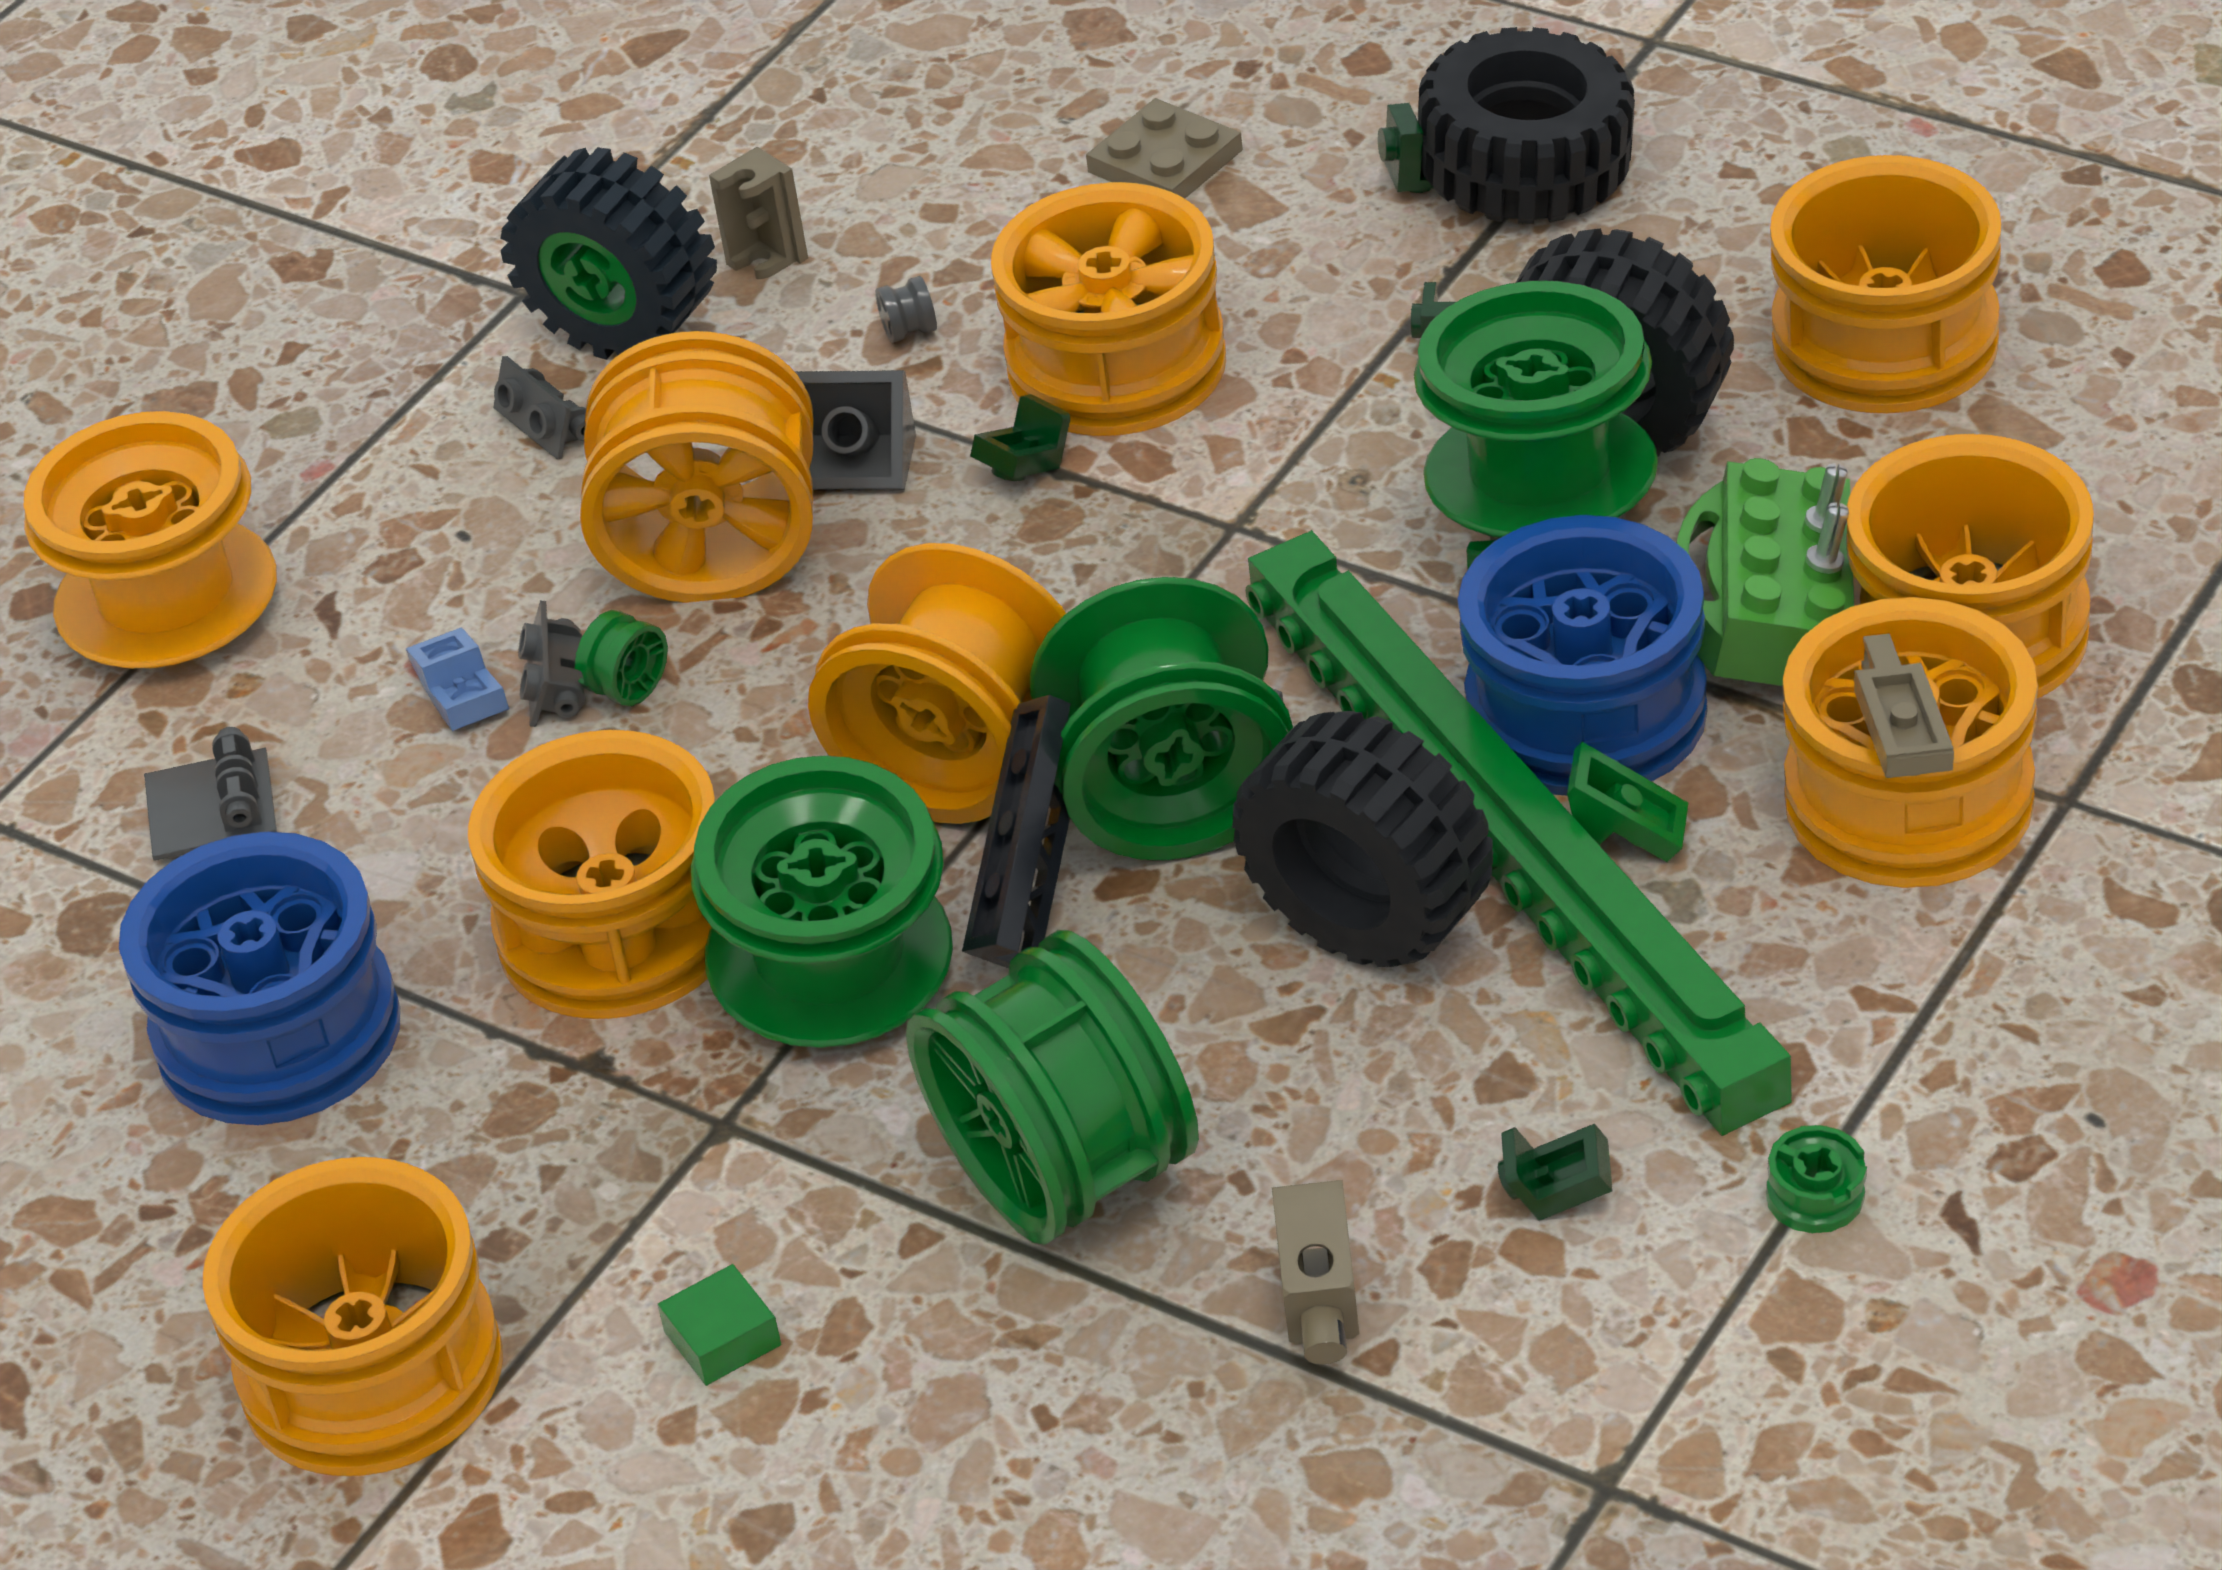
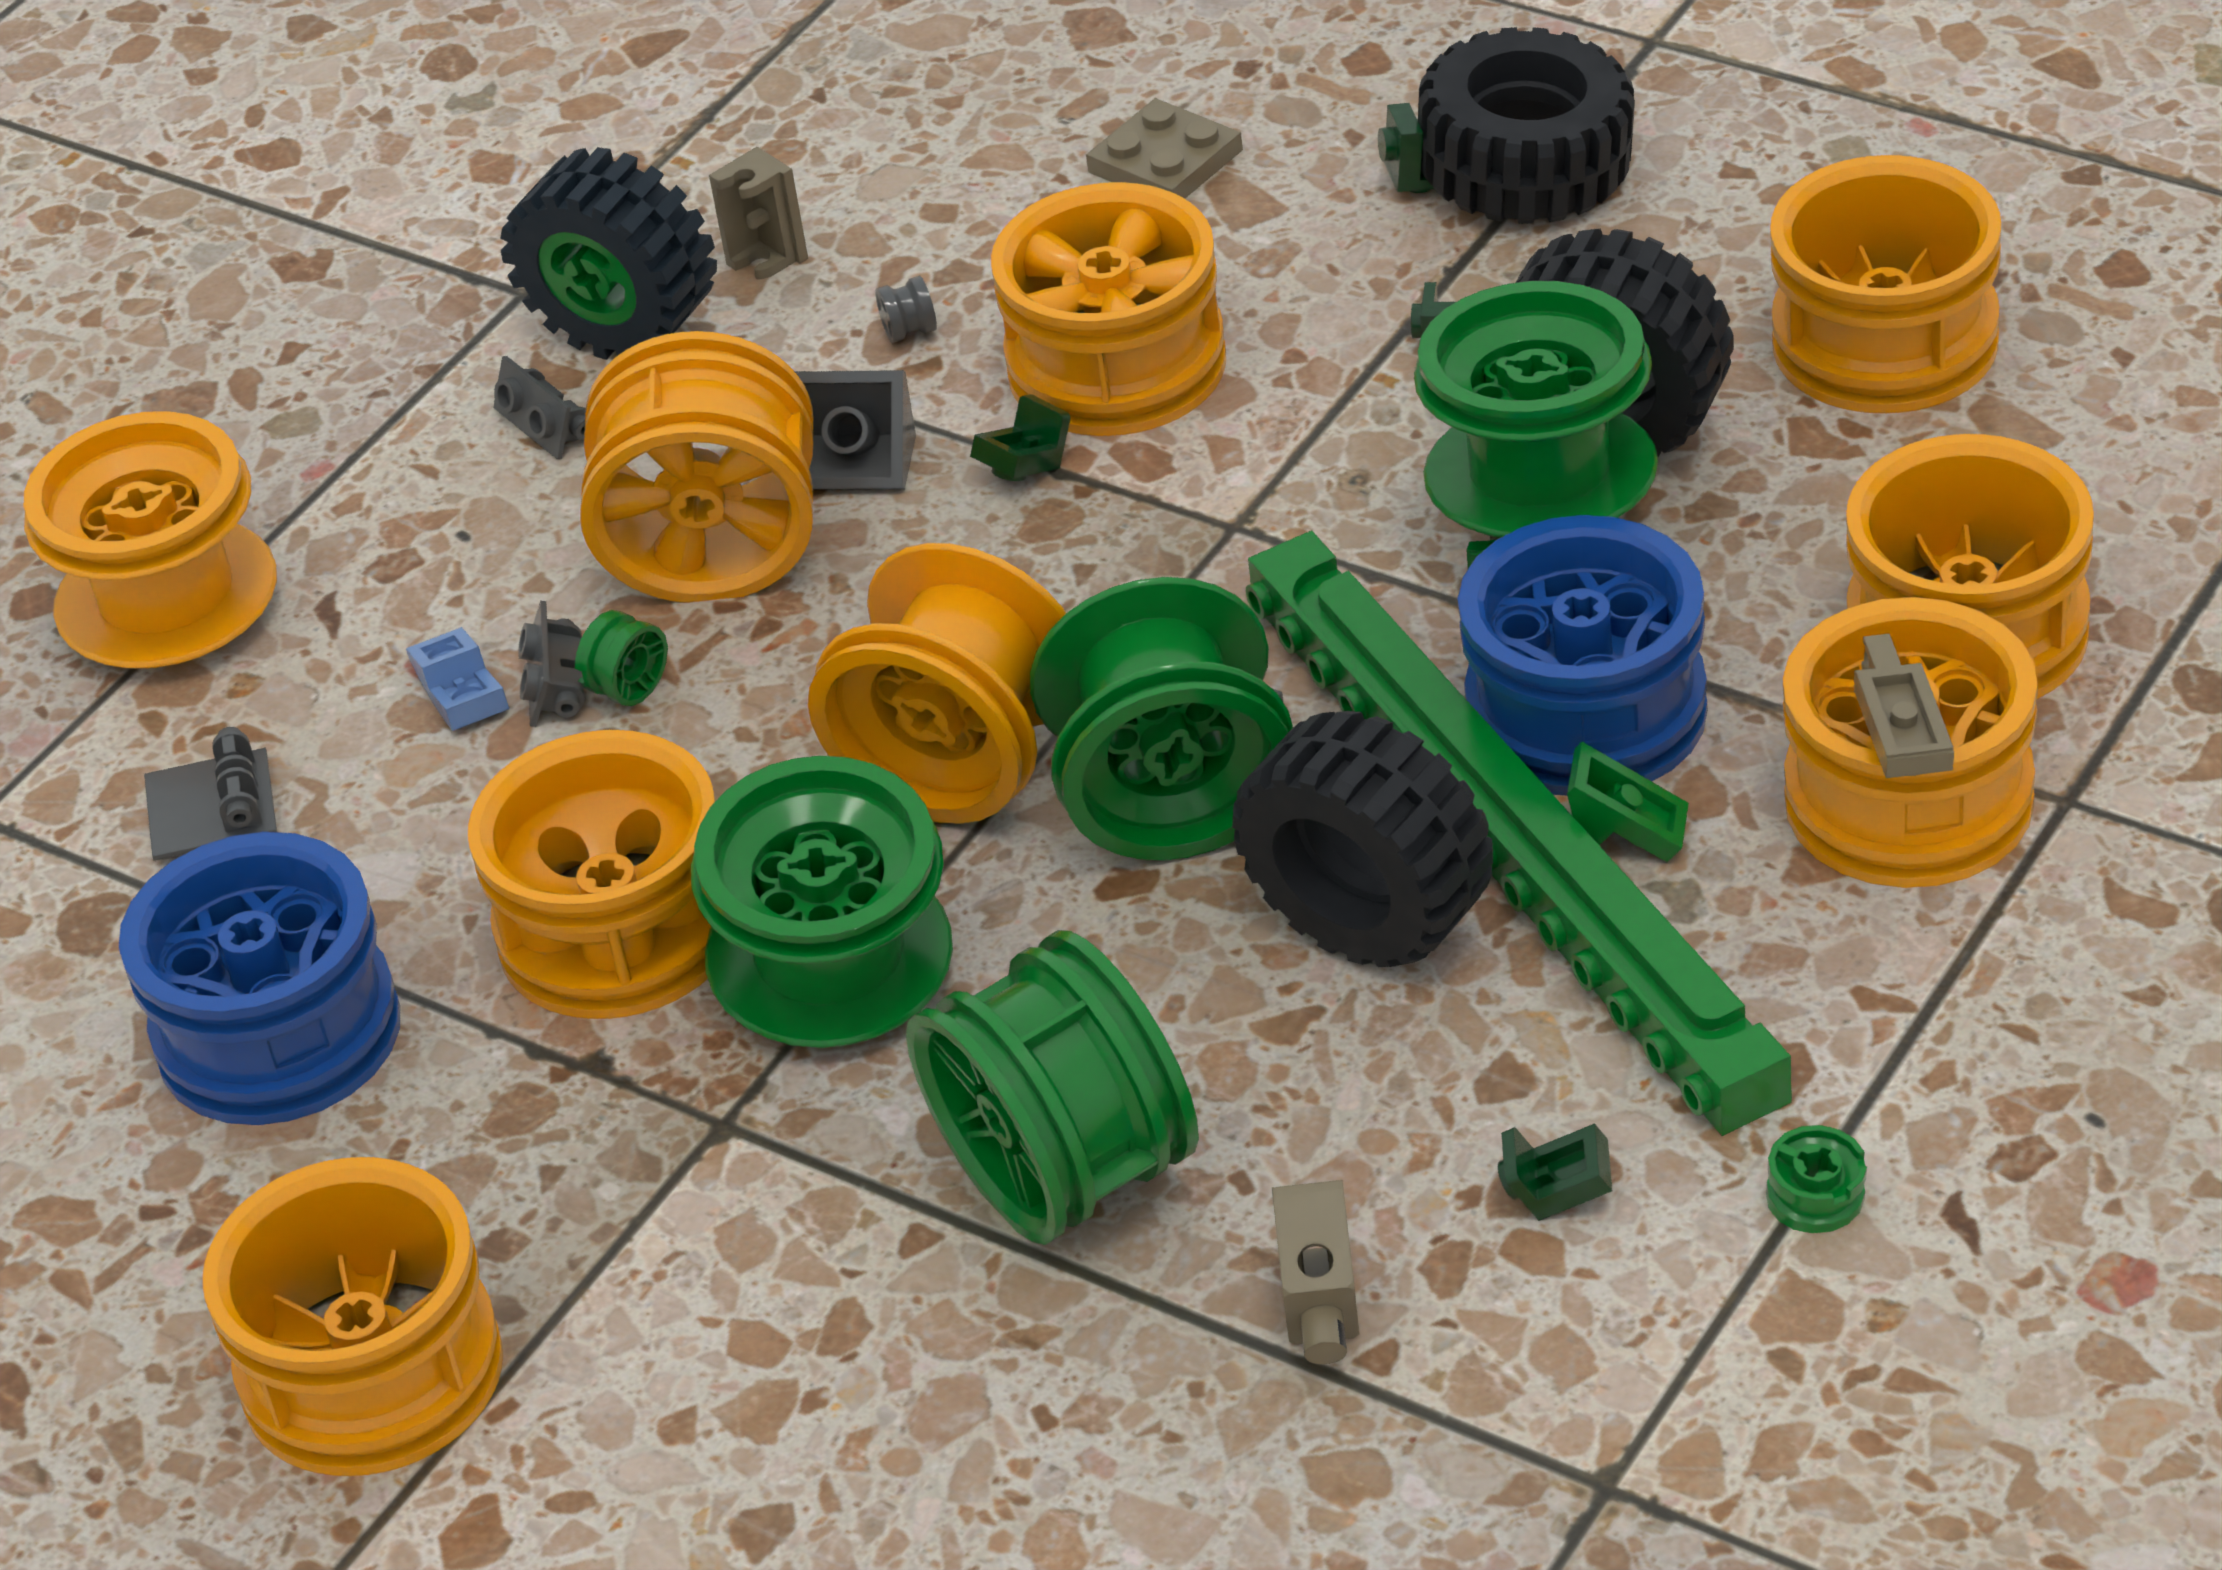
(719, 1324): green piece -> none
(1016, 835): black fence -> none
(1770, 563): bright green piece -> none

